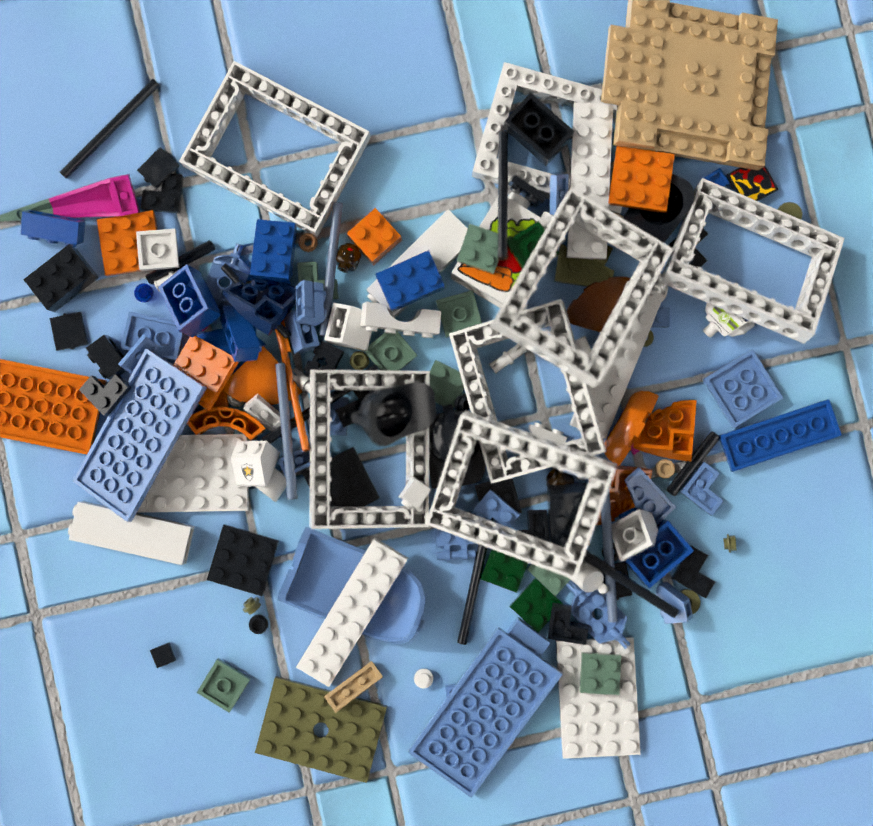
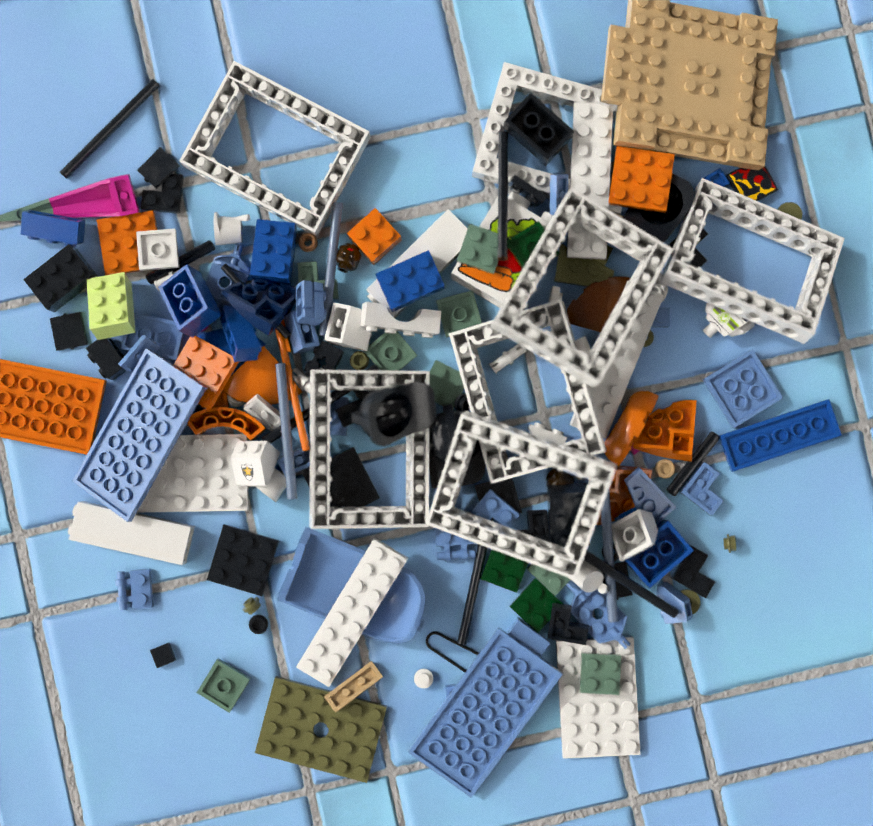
(105, 397): plate -> none
(110, 306): none -> yellowish green brick
(141, 589): none -> medium blue plate
(143, 293): clear blue plate -> none
(228, 229): none -> white hat
(414, 493): white brick -> none
(453, 641): none -> black piece
(555, 294): none -> white plate

